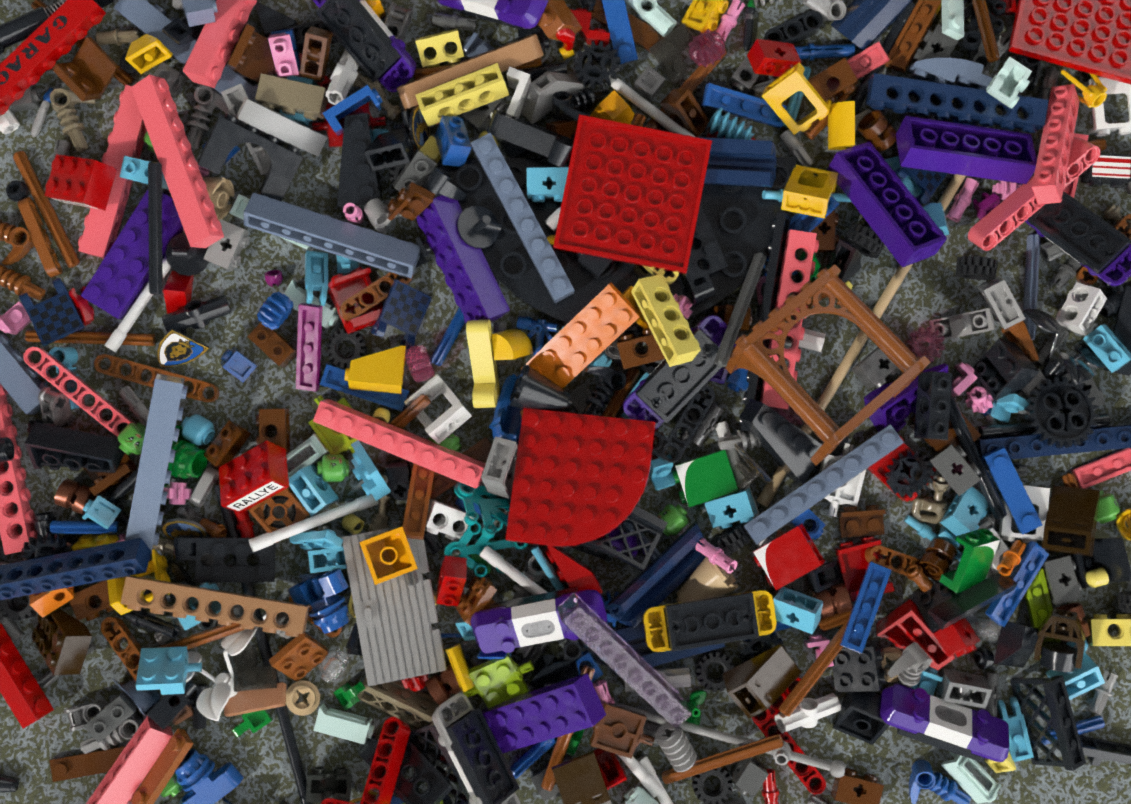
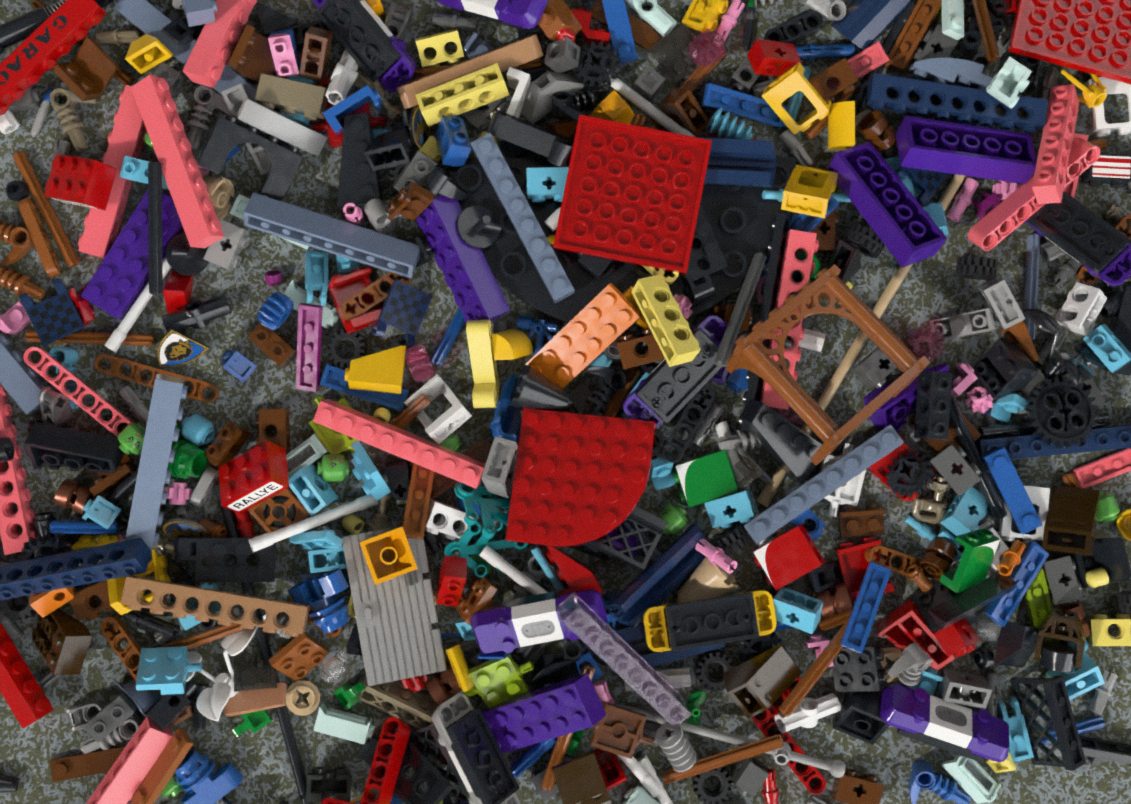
(562, 55): none -> flat silver brick

